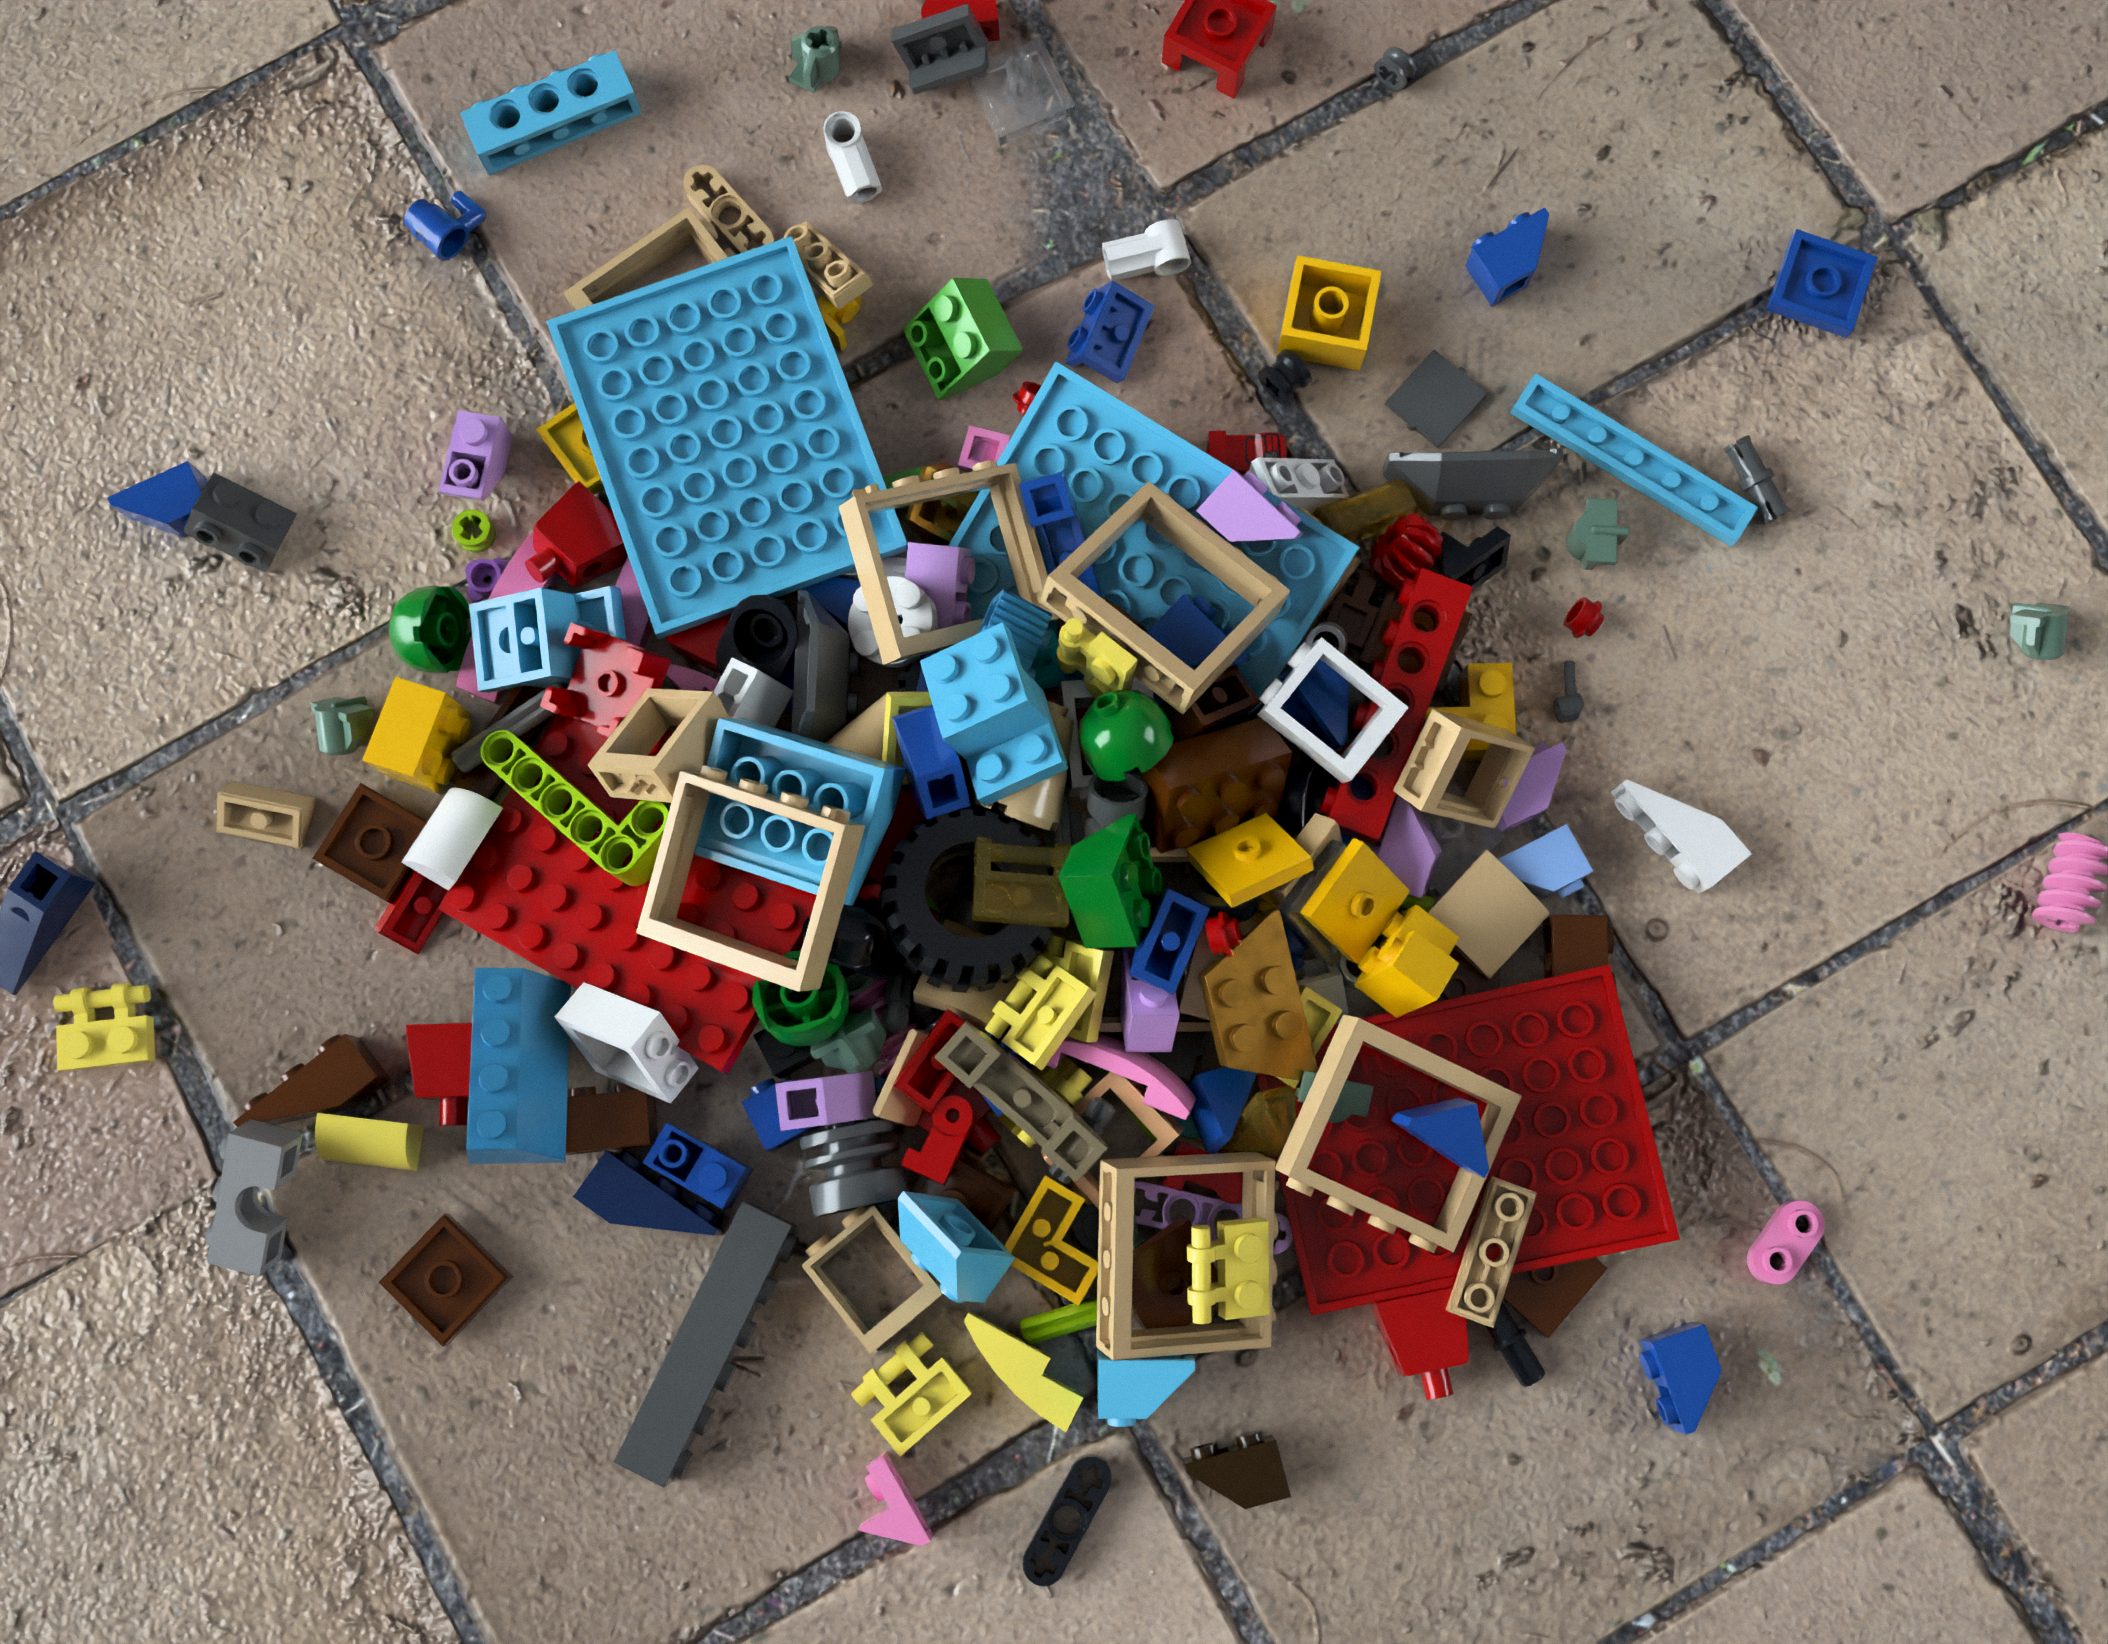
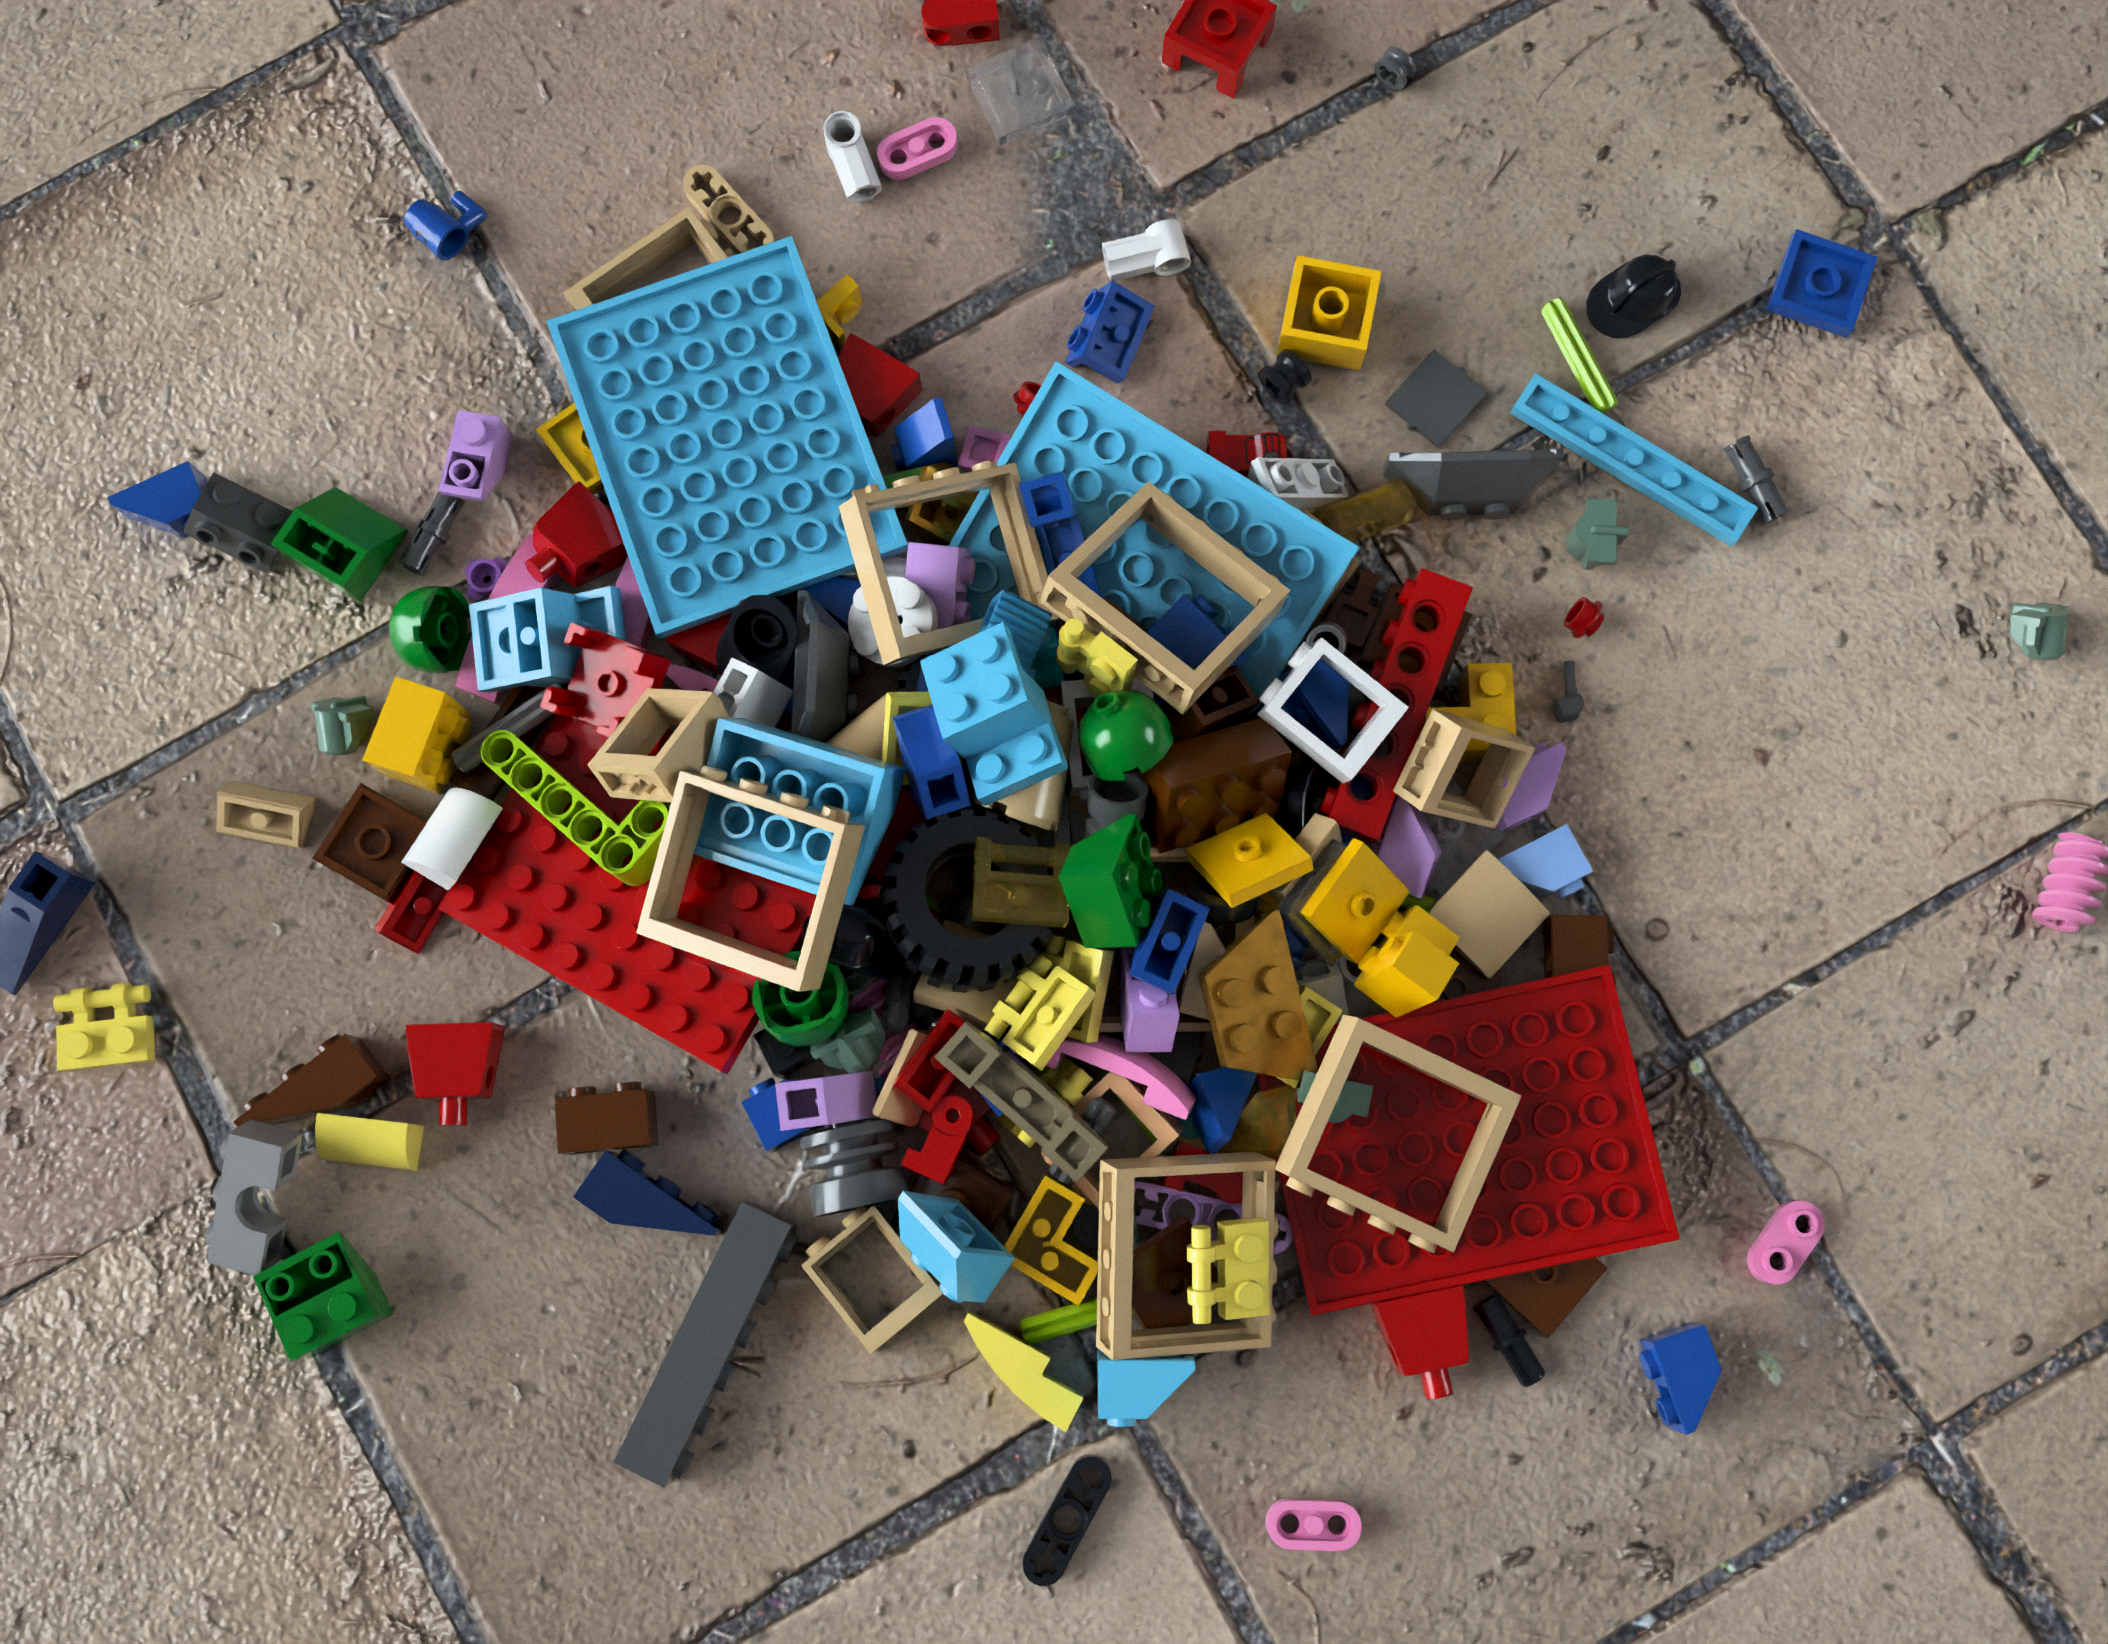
(321, 1297): none -> green slope
(340, 541): none -> green slope
(431, 533): none -> dark grey pin
(445, 1279): reddish brown plate -> none
(469, 517): lime bush -> none
(517, 1068): dark azure slope -> none
(544, 131): medium azure brick -> none
(627, 1042): white window -> none
(698, 1166): blue slope -> none
(816, 57): sand green piece -> none
(827, 266): tan tile -> none
(877, 383): none -> red torso
(902, 1517): bright pink slope -> none
(914, 146): none -> bright pink plate
(921, 1404): light yellow plate -> none
(924, 438): none -> blue slope
(942, 48): dark grey bracket -> none
(962, 337): bright green slope -> none
(1223, 934): red plate -> none
(1243, 1472): dark brown slope -> none
(1245, 514): lavender slope -> none
(1312, 1524): none -> bright pink plate
(1405, 549): red gear -> none
(1451, 1130): blue slope -> none
(1477, 562): black slope -> none
(1483, 1281): tan tile -> none
(1508, 260): blue slope -> none
(1579, 355): none -> lime axle
(1634, 296): none -> black piece
(1691, 839): white slope -> none

